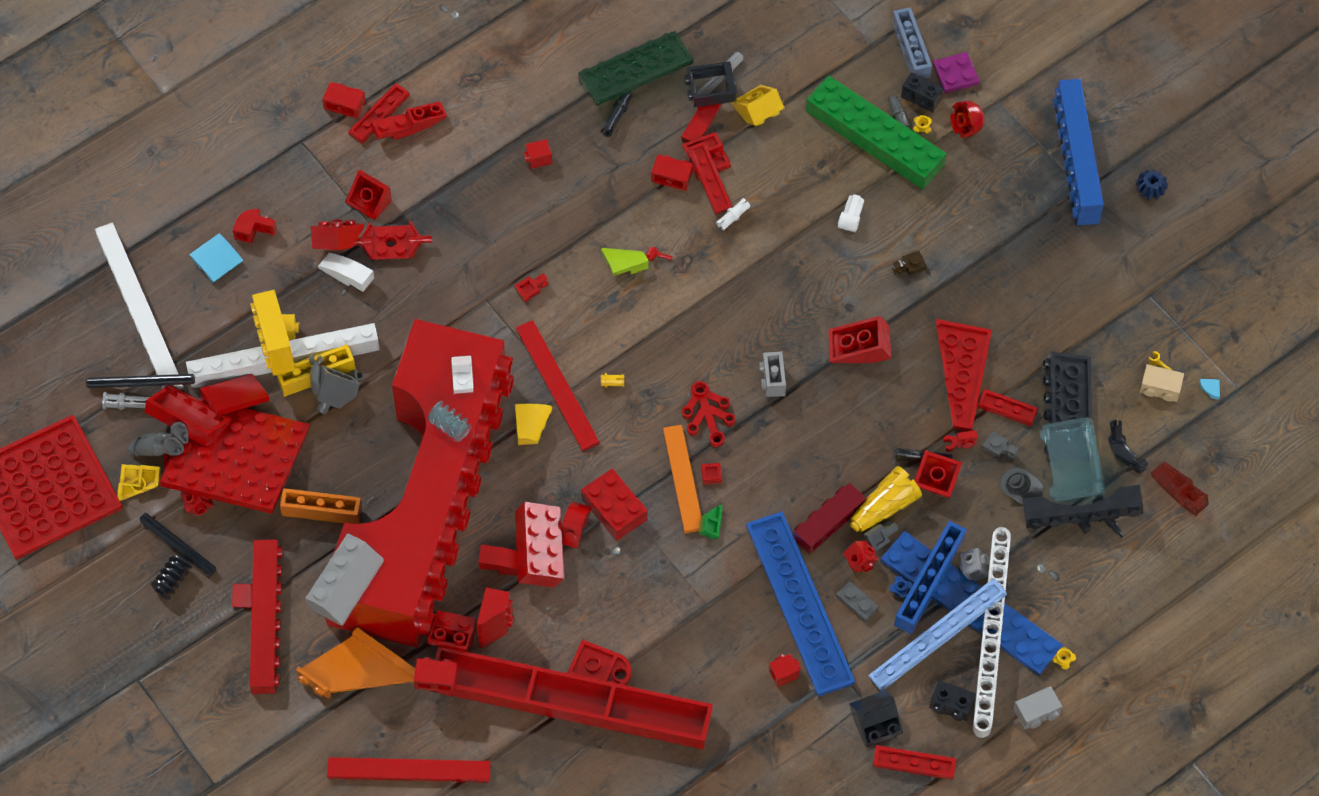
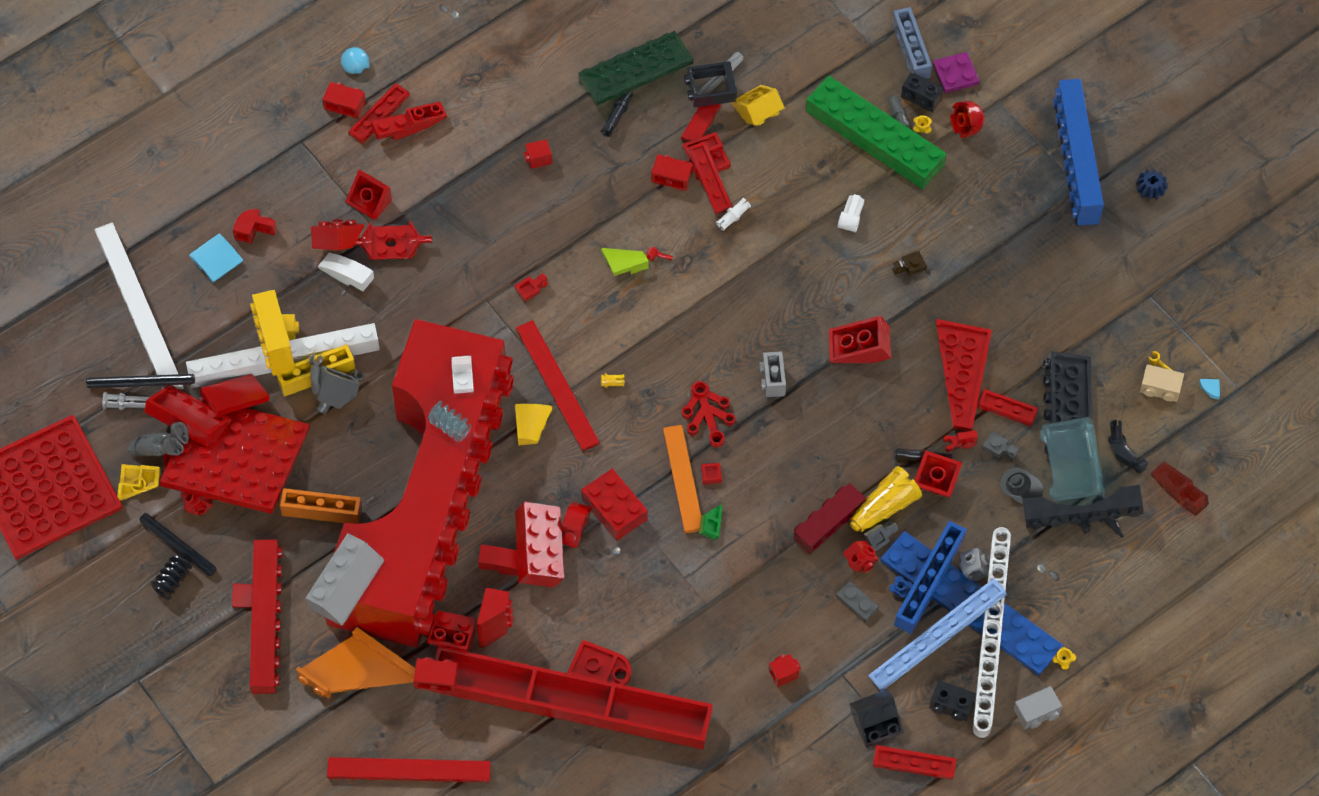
(355, 60): none -> medium azure hair
(800, 604): blue plate -> none

